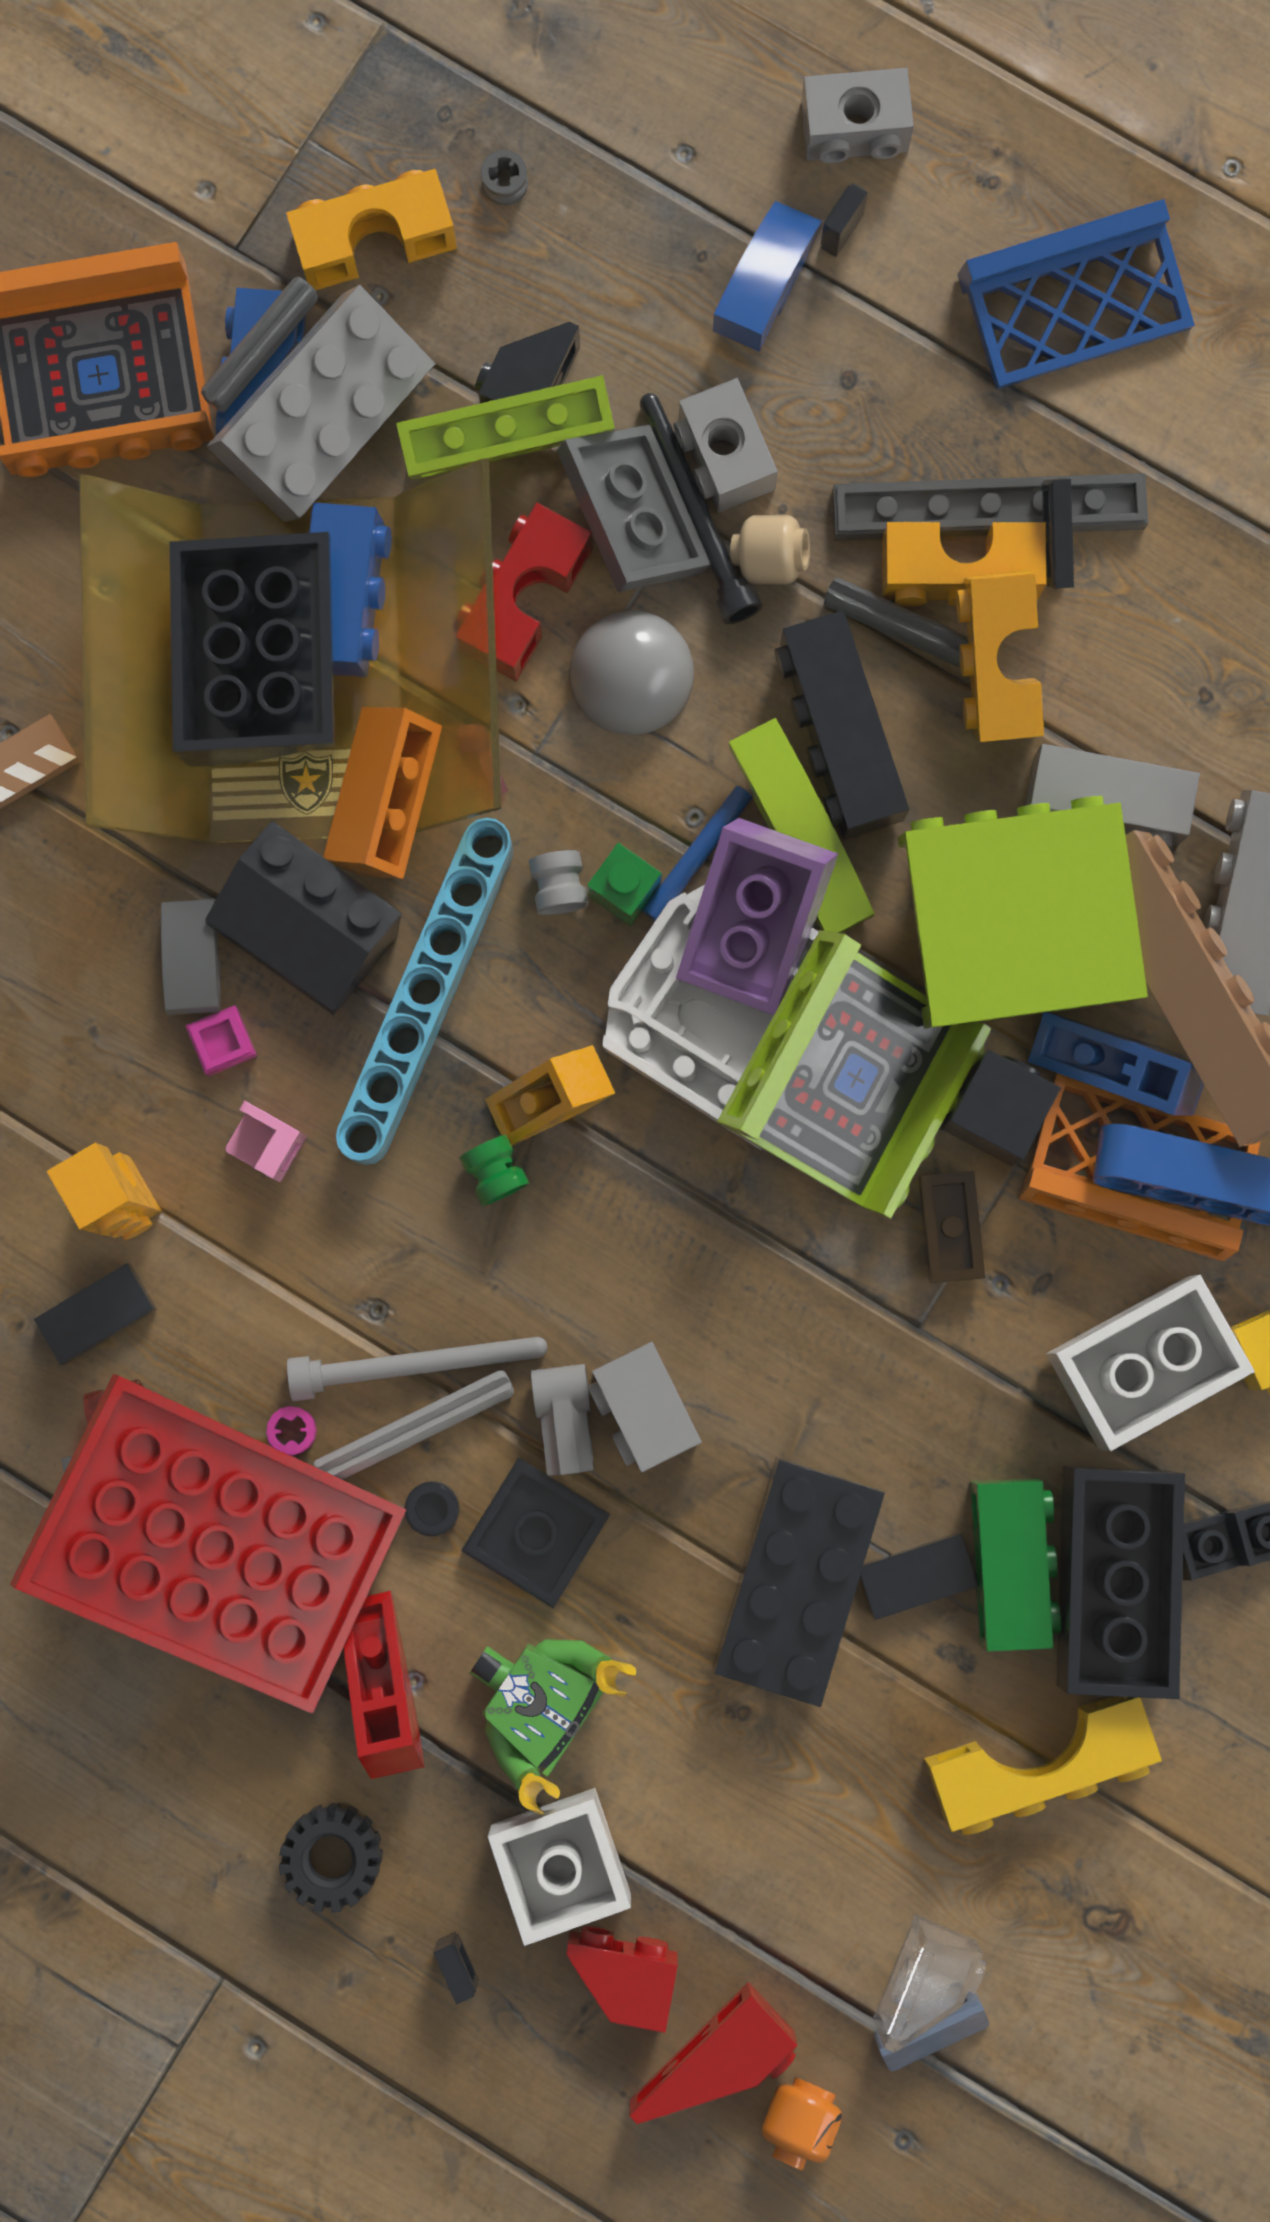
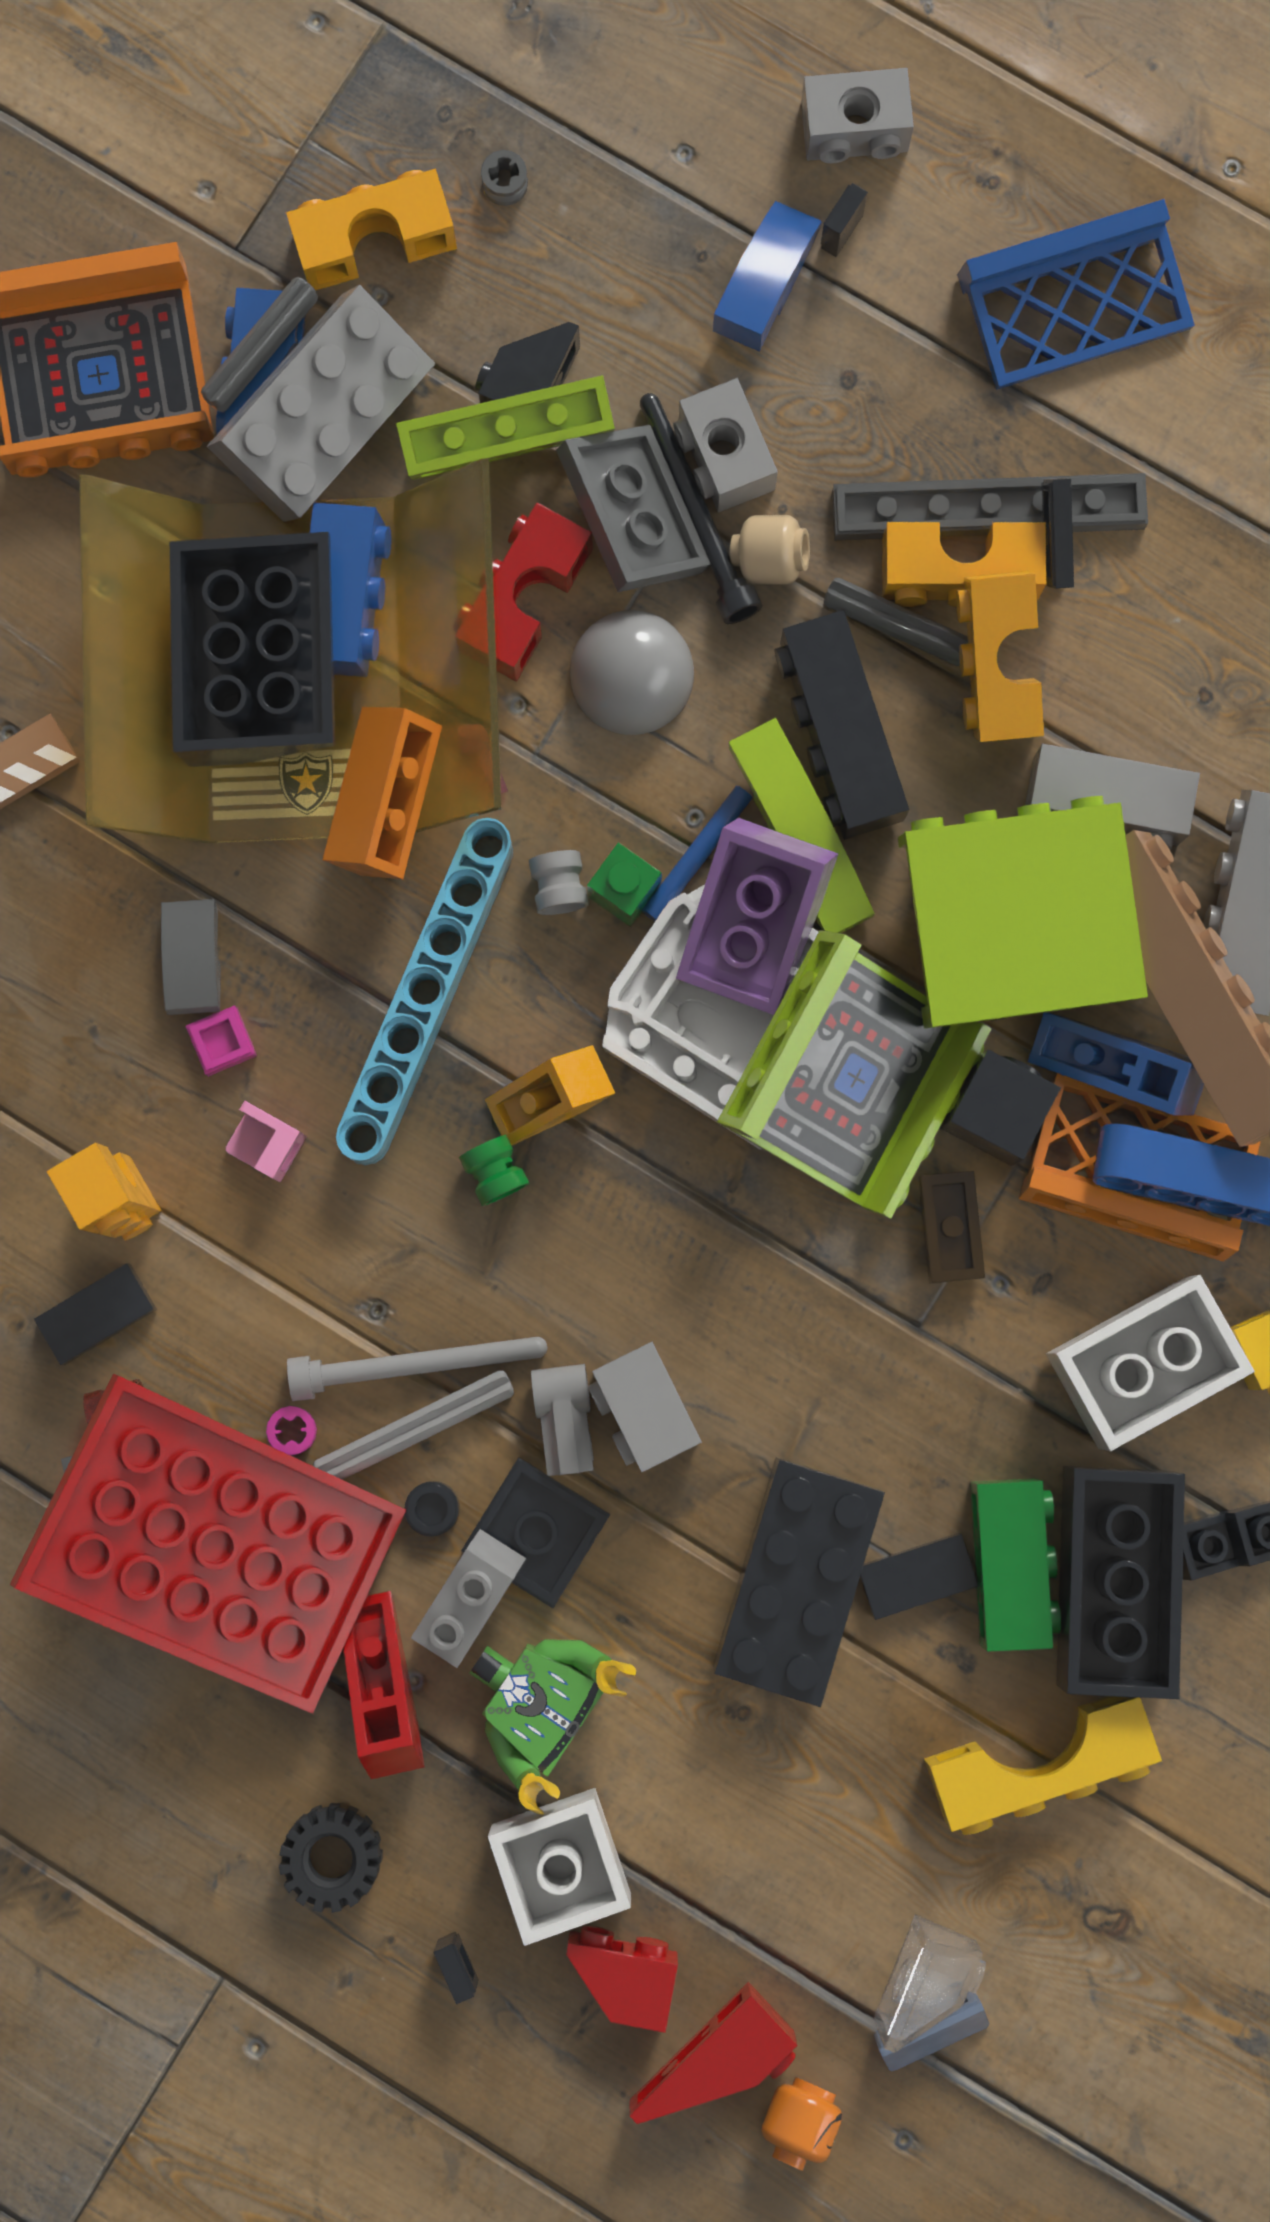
(303, 918): black slope -> none
(468, 1598): none -> light grey brick

